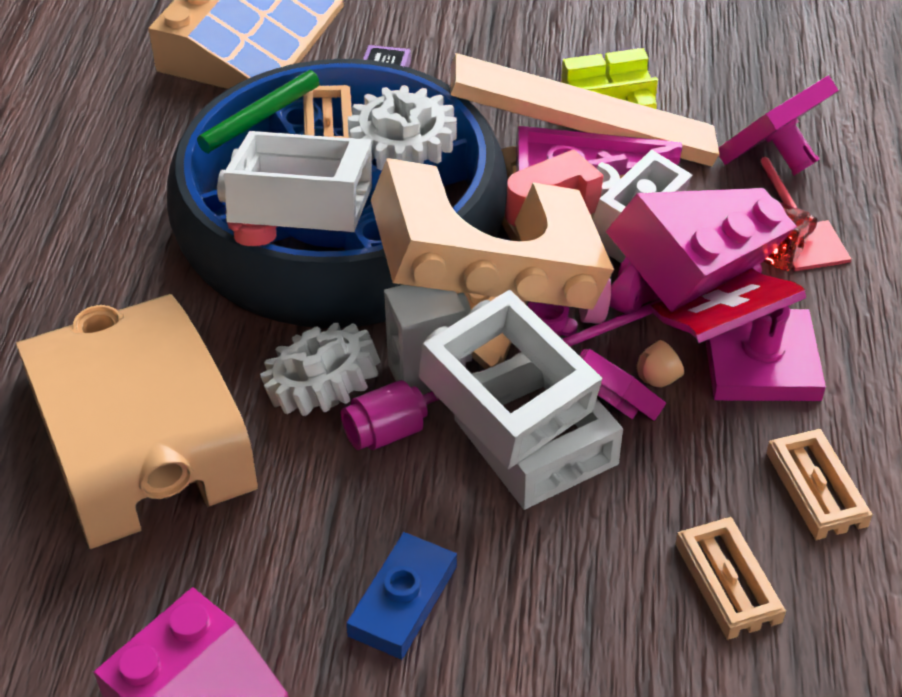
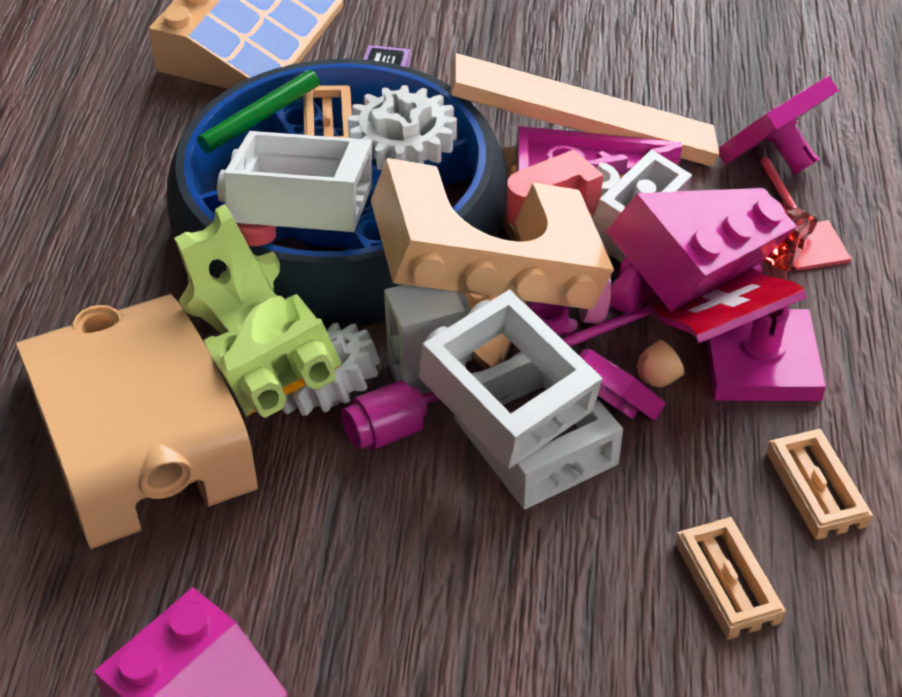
(265, 340): none -> yellowish green hips
(402, 595): blue plate -> none
(619, 76): neon yellow hips -> none

